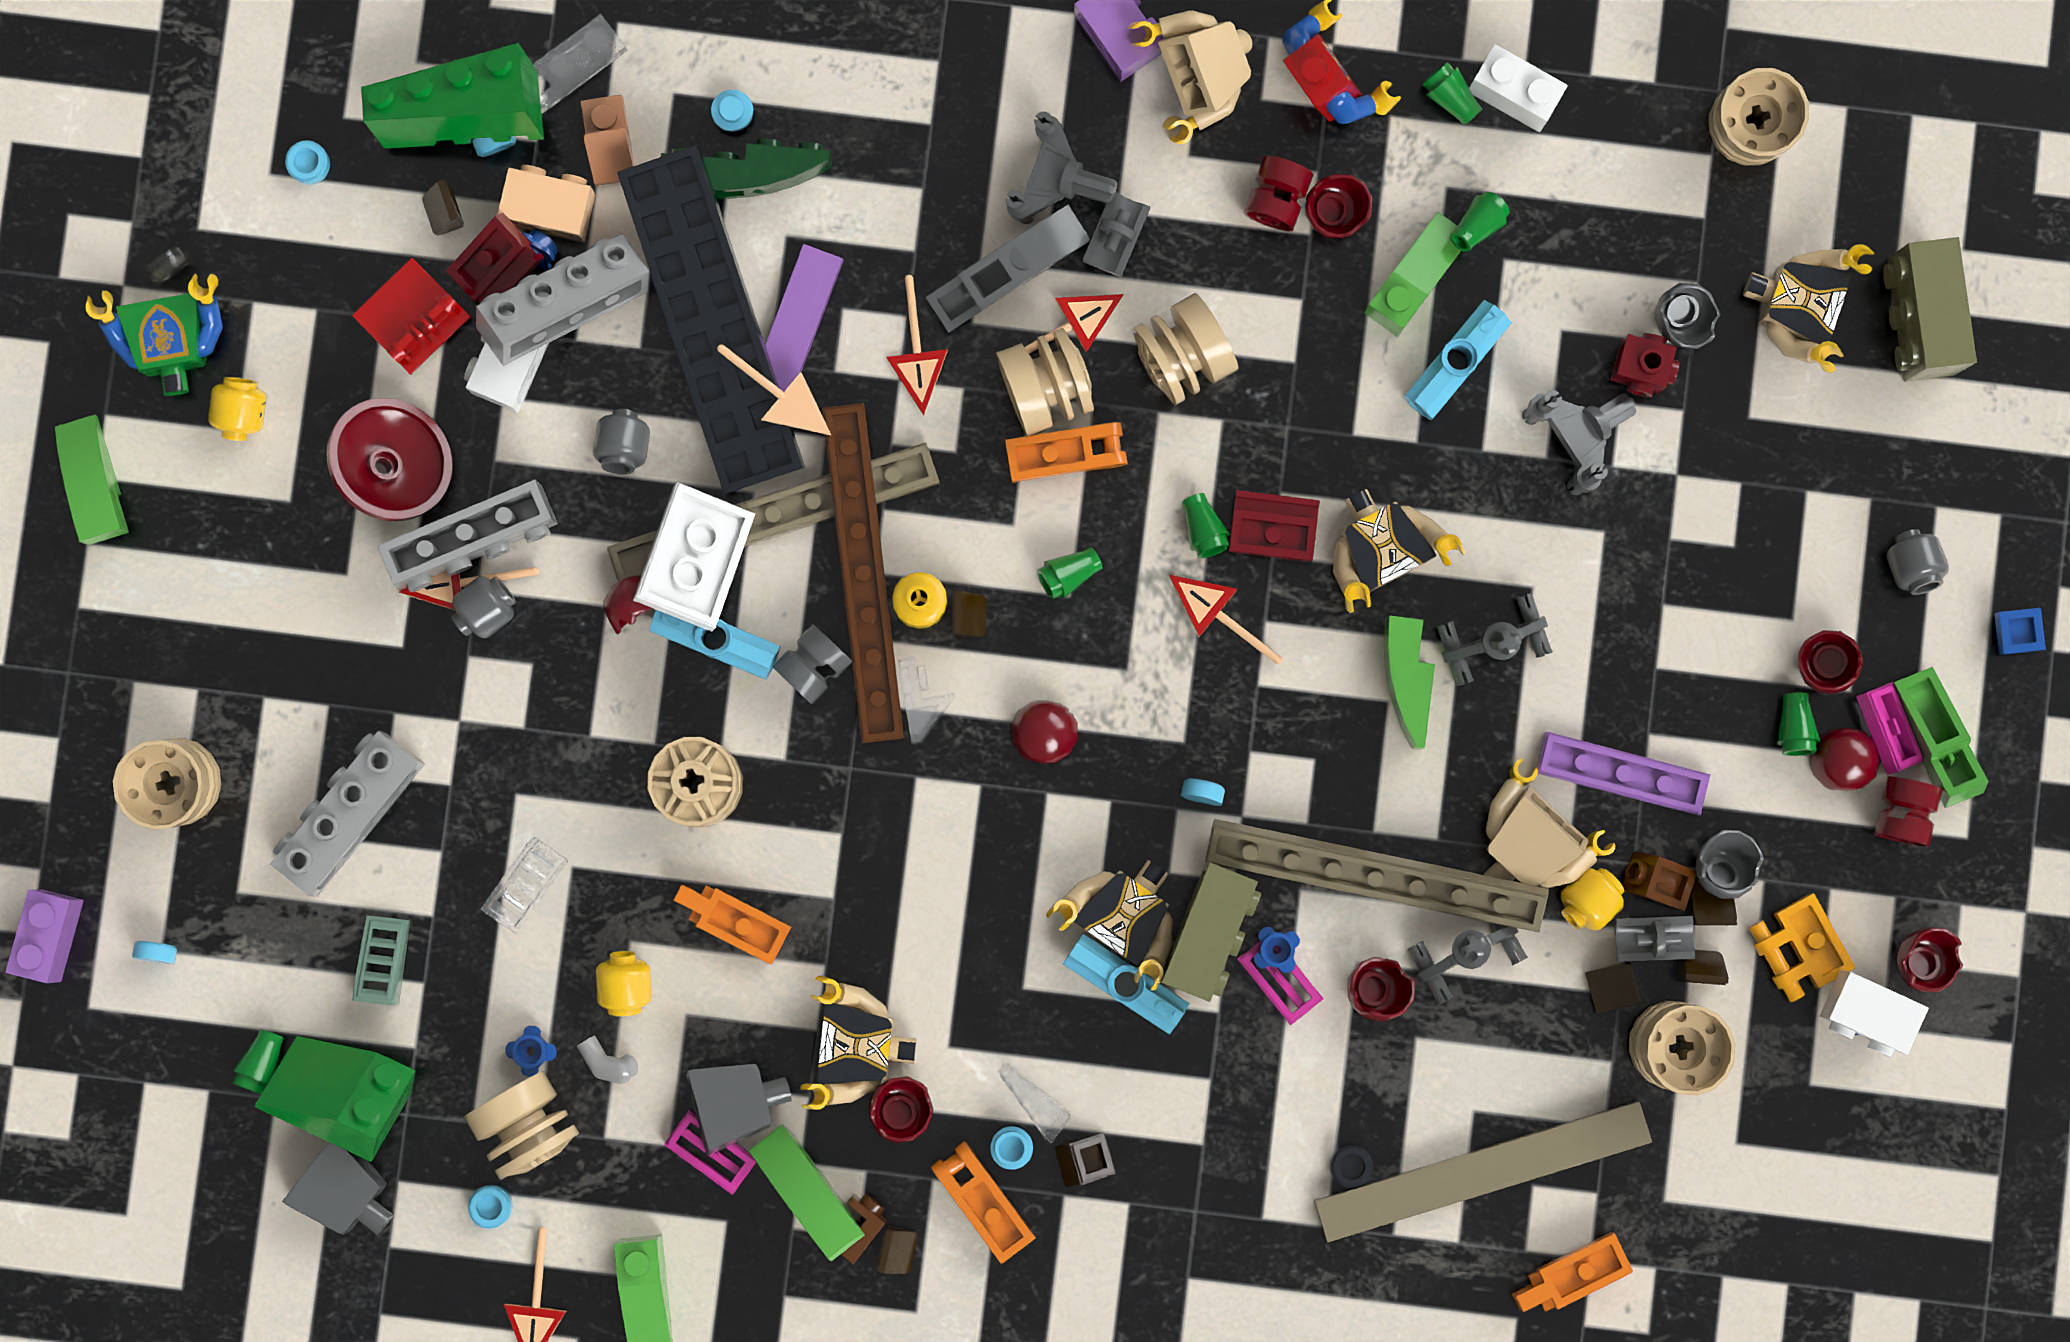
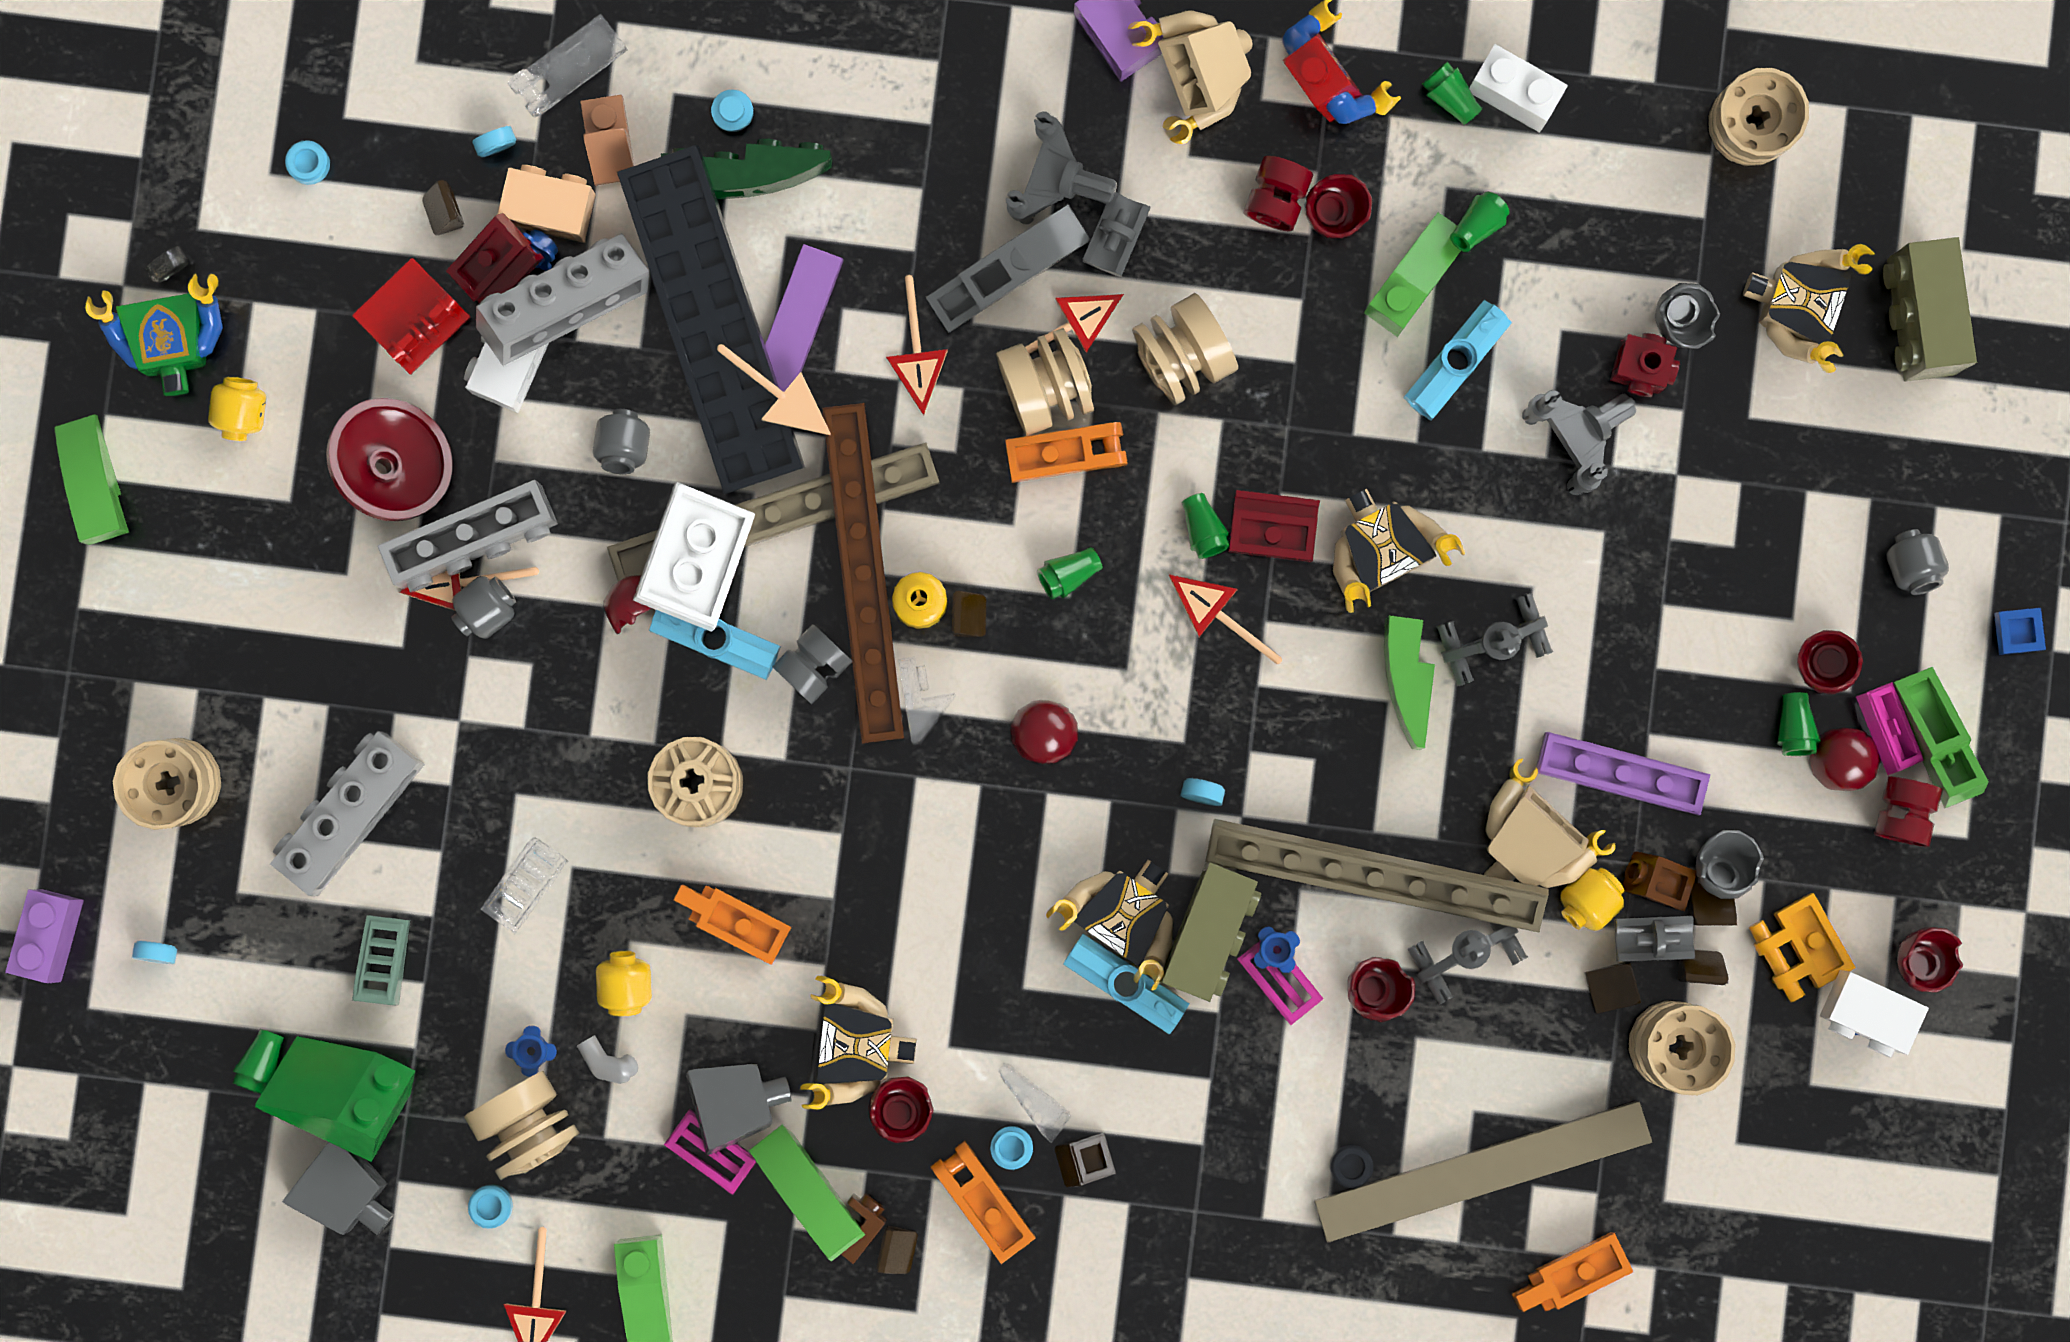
(457, 101): green wedge -> none

